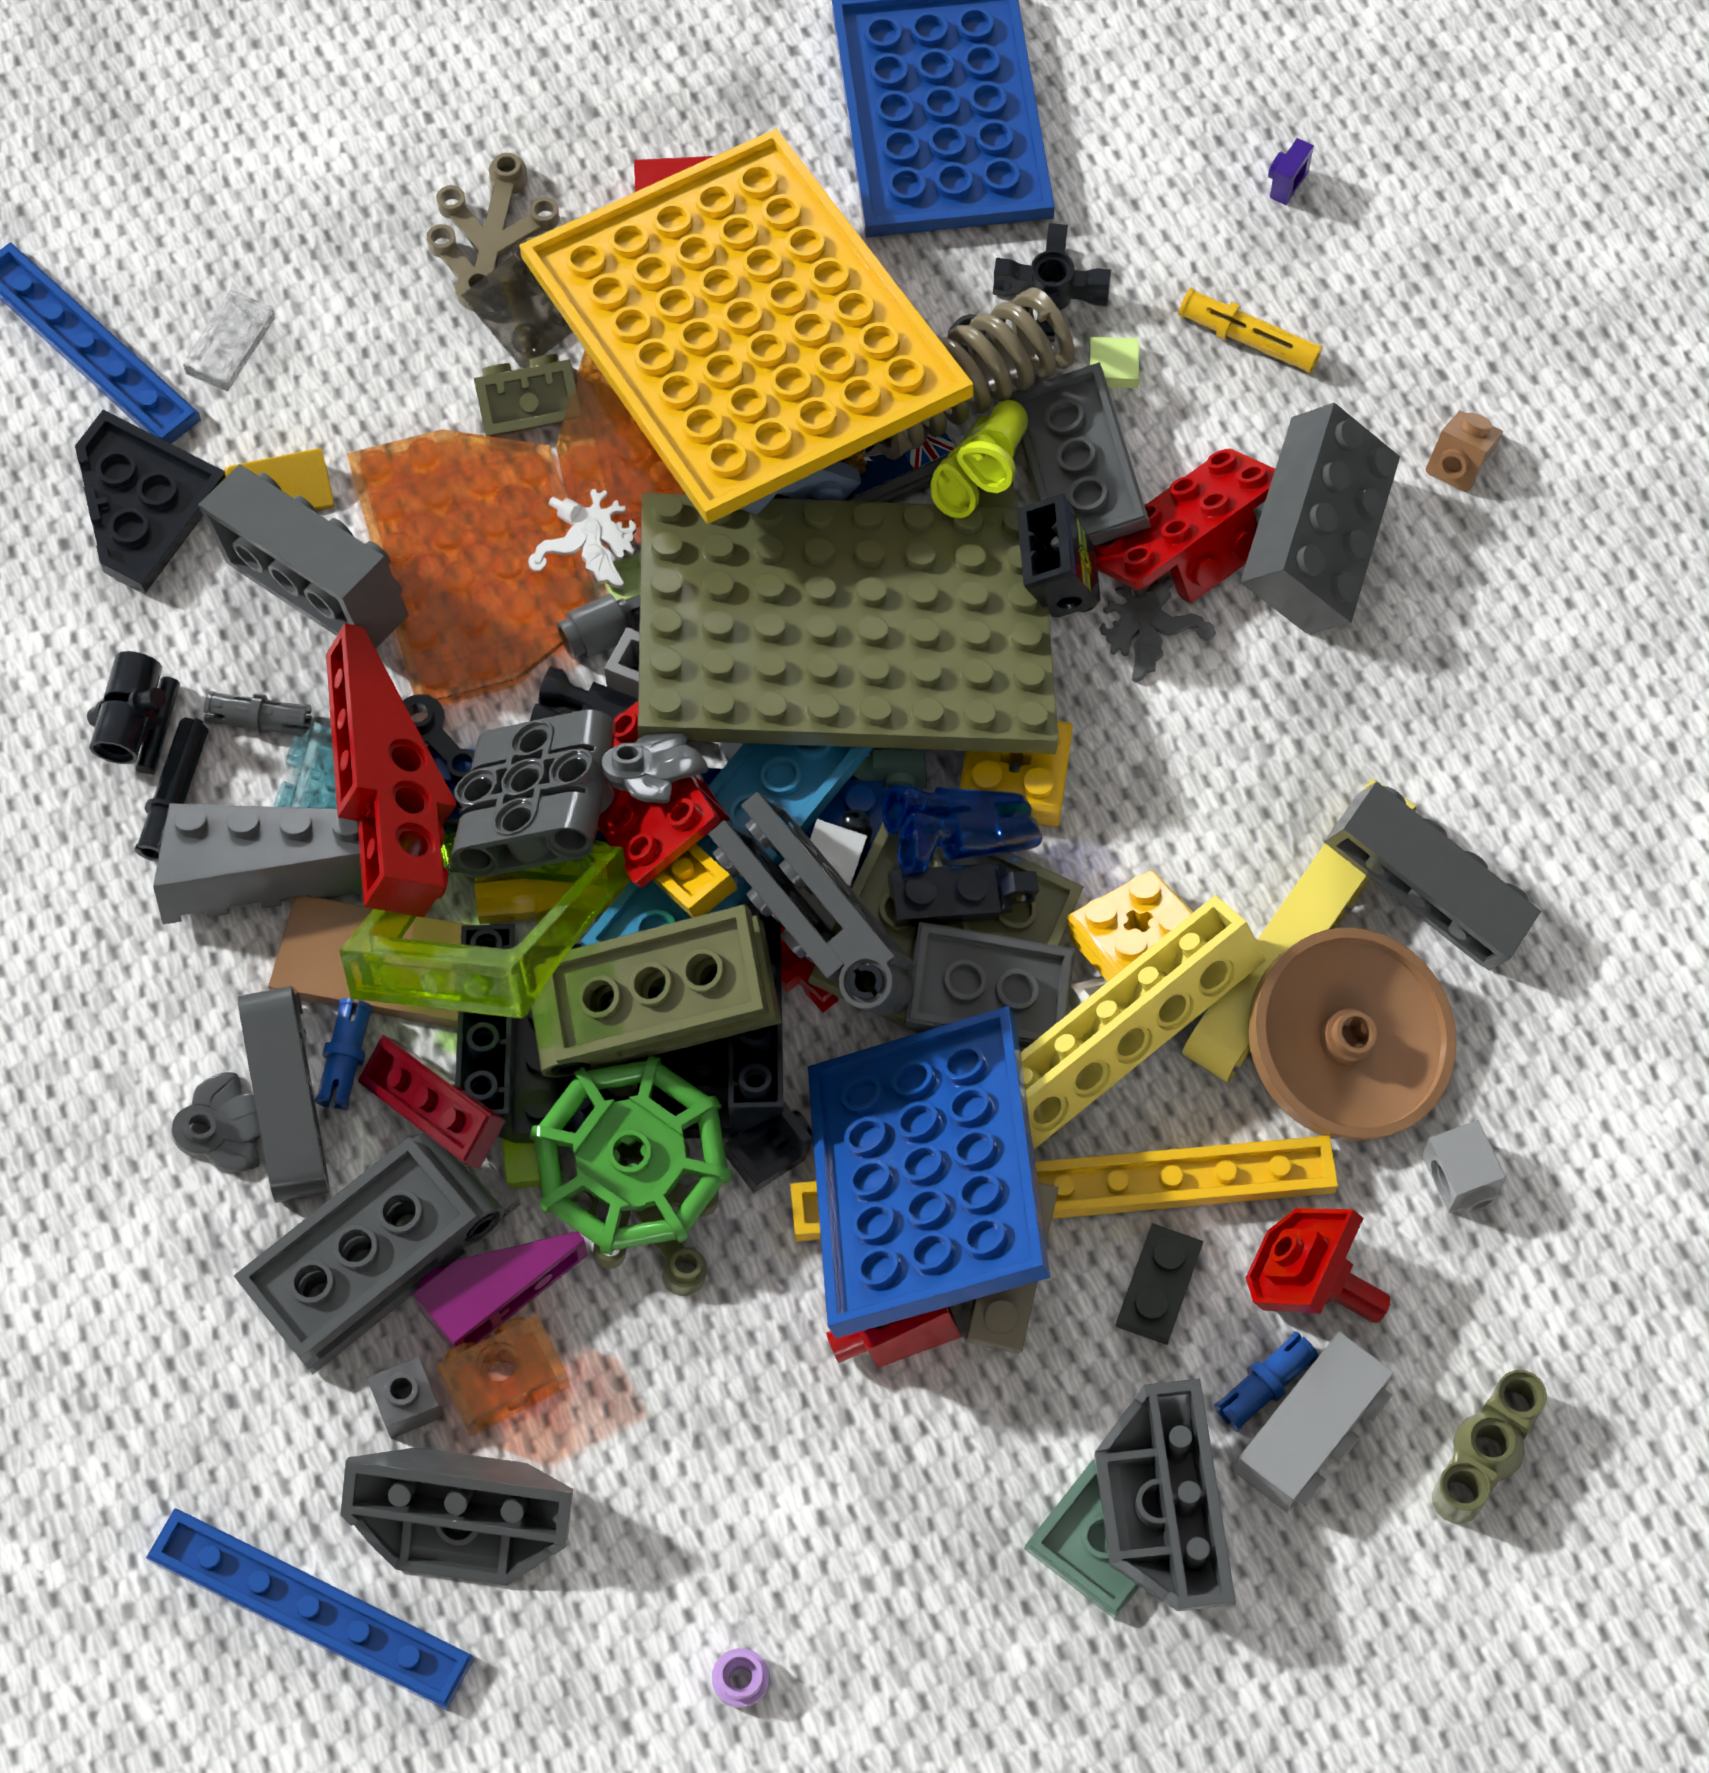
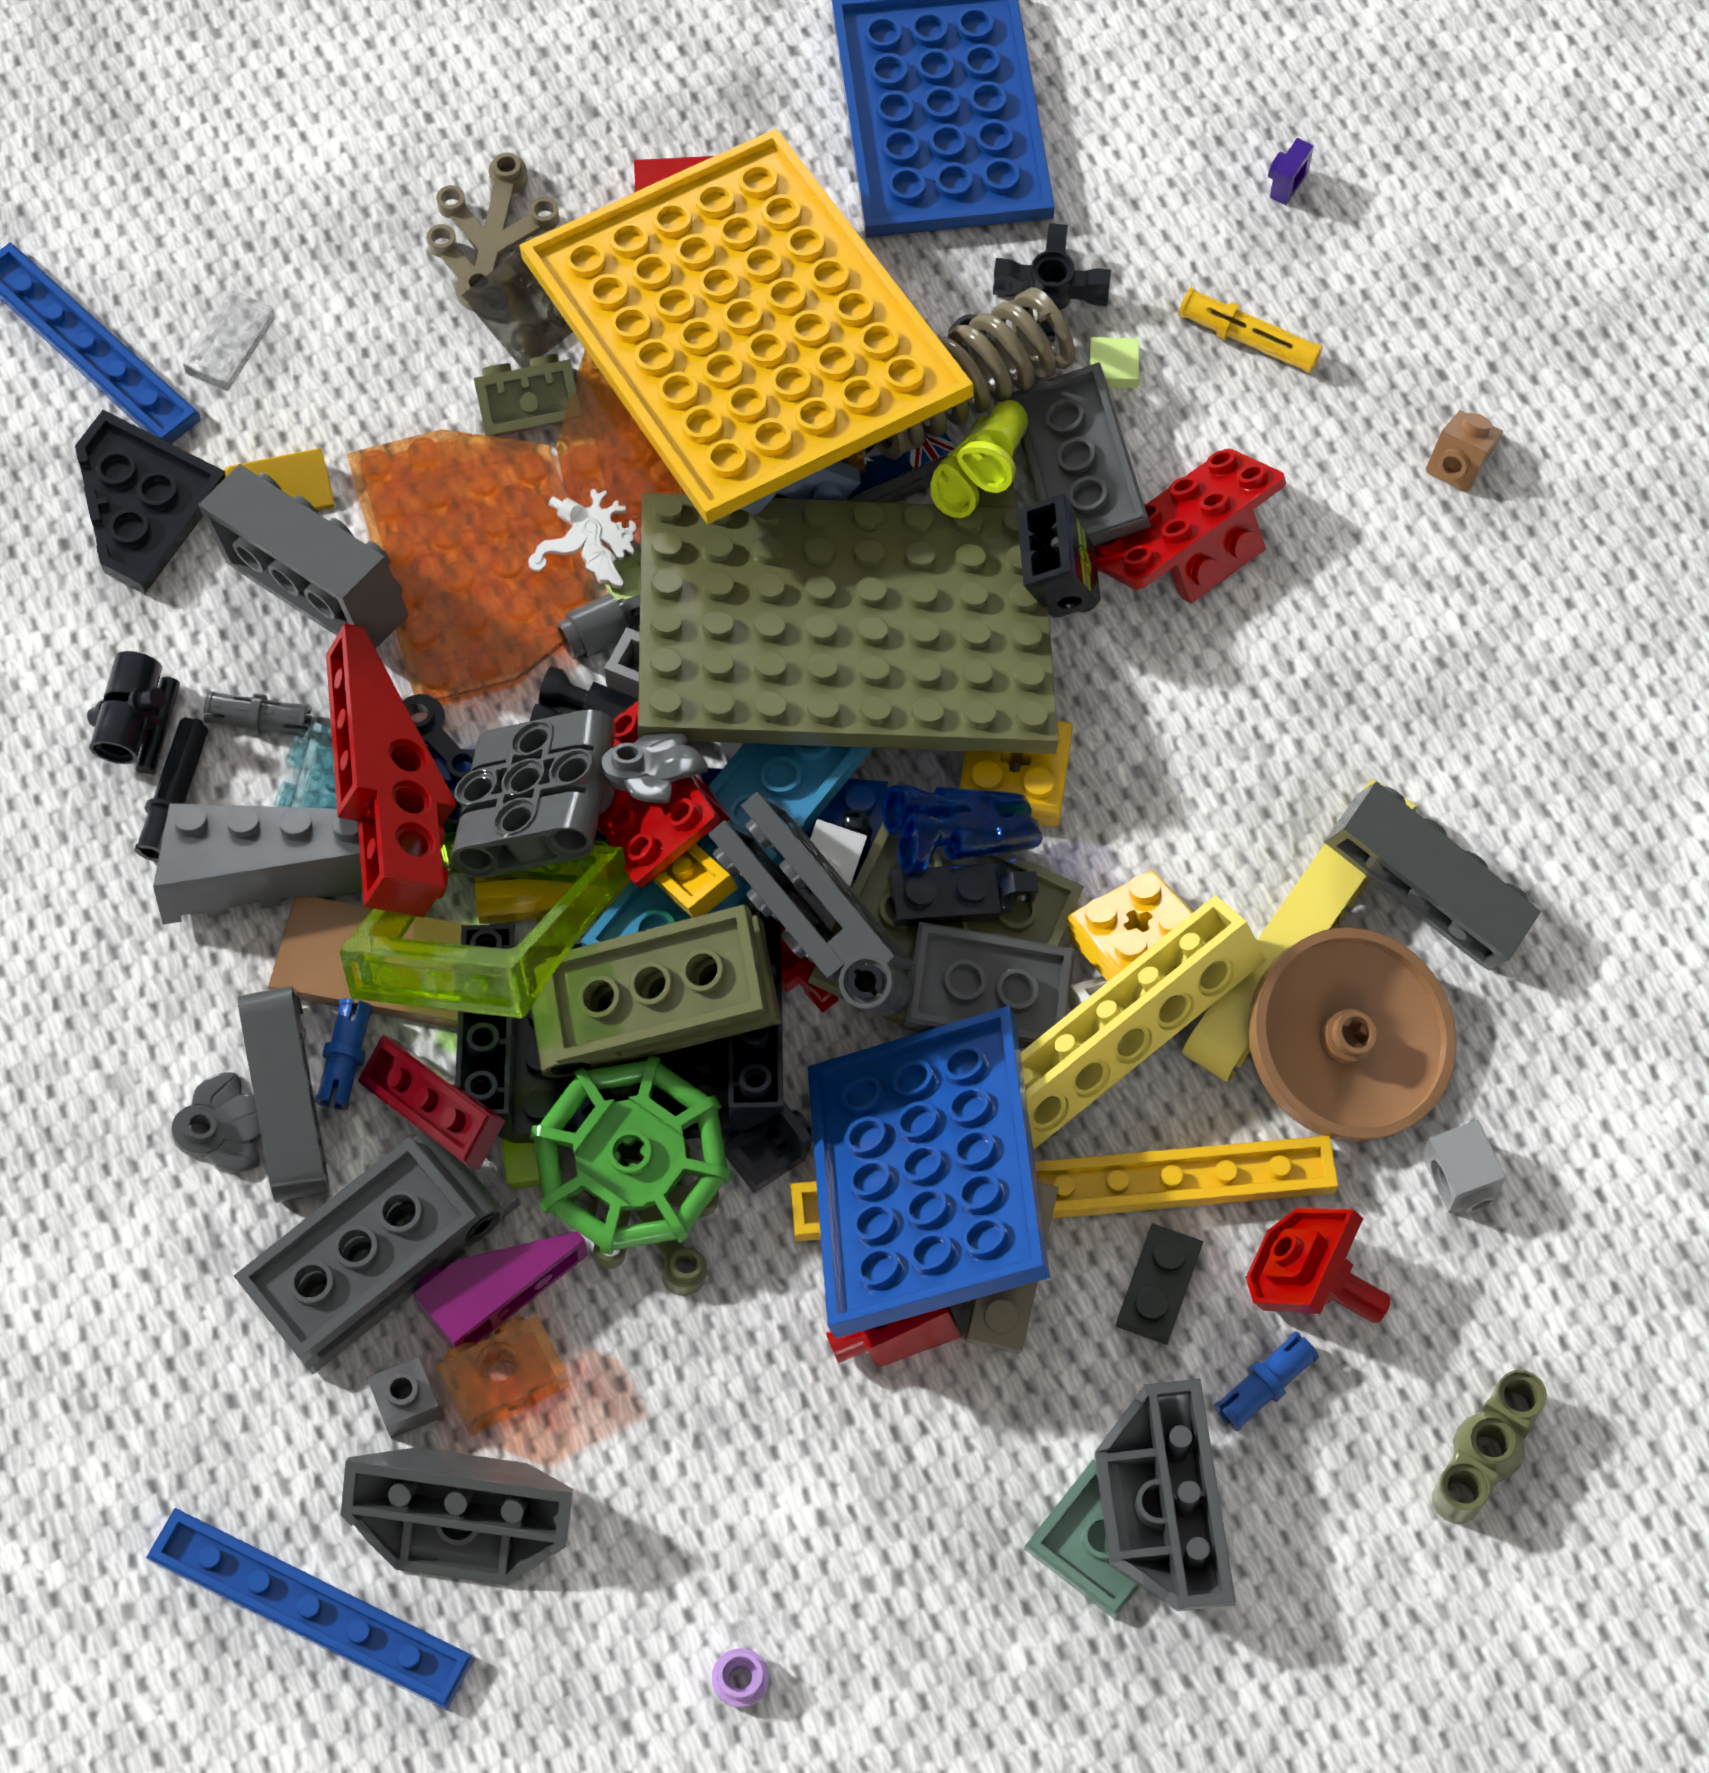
(894, 767): sand green plate -> none
(1145, 617): dark grey piece -> none
(1315, 1424): light grey brick -> none
(1320, 519): dark grey brick -> none

